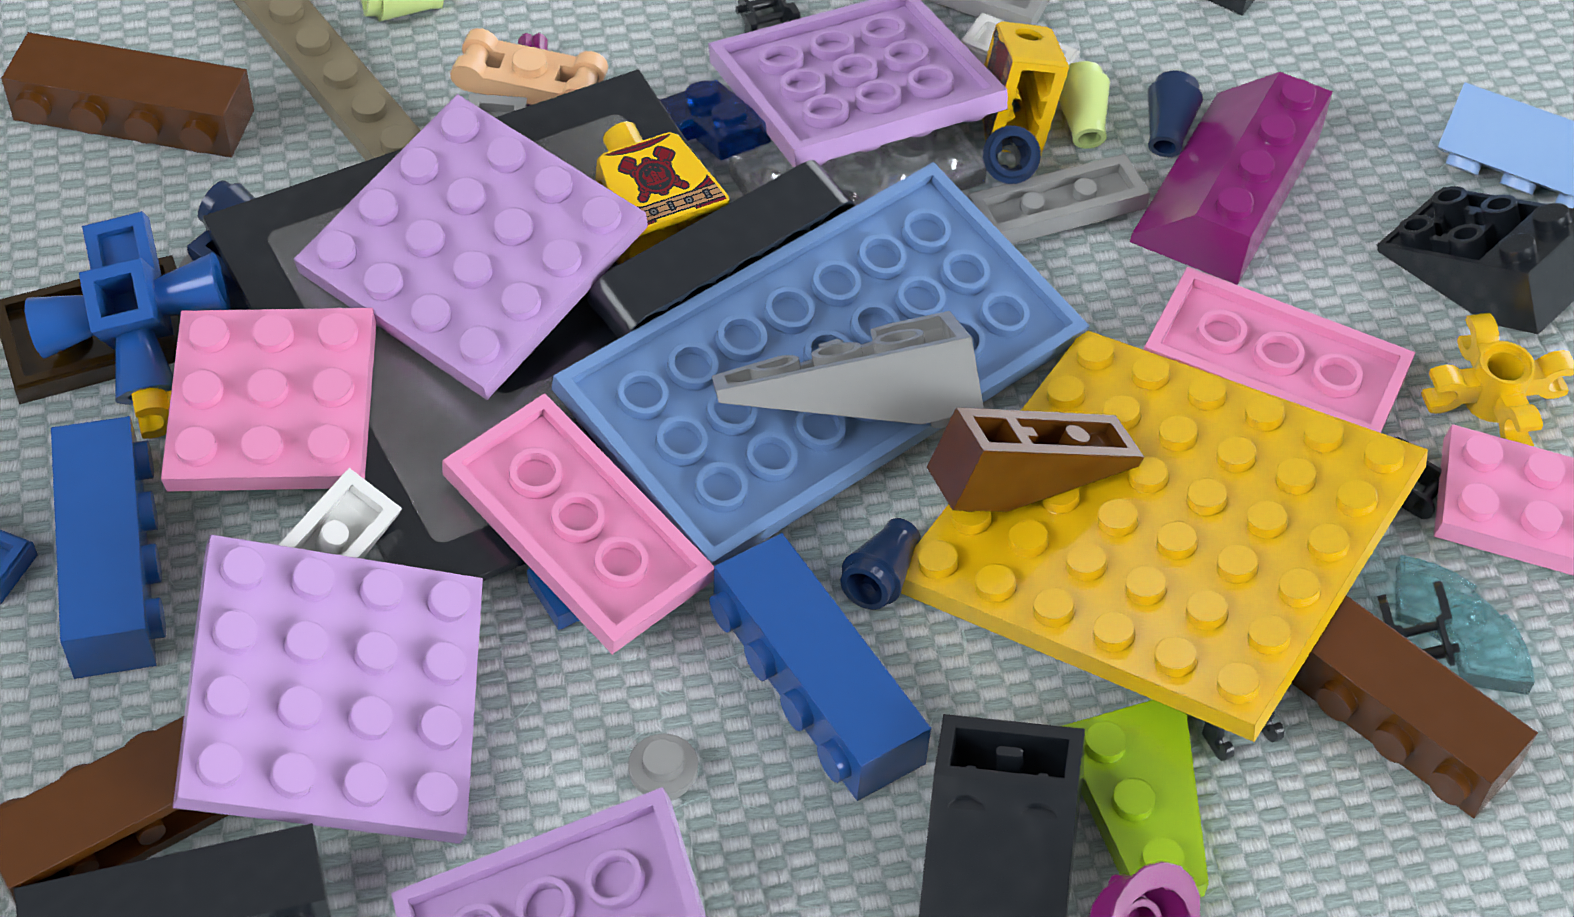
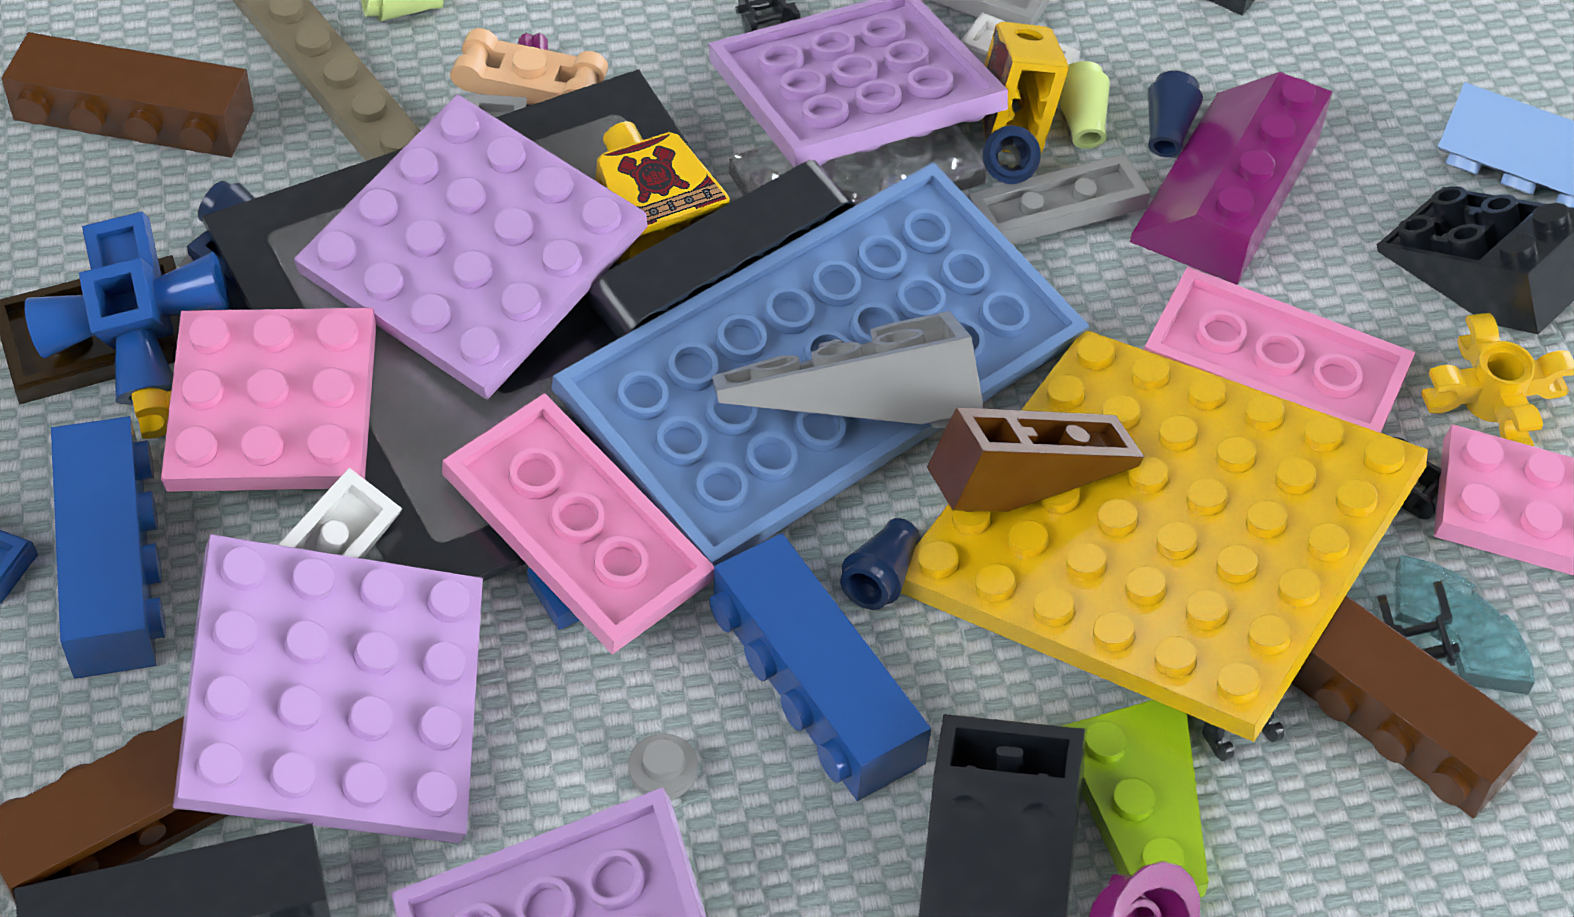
(716, 119): clear blue plate -> none

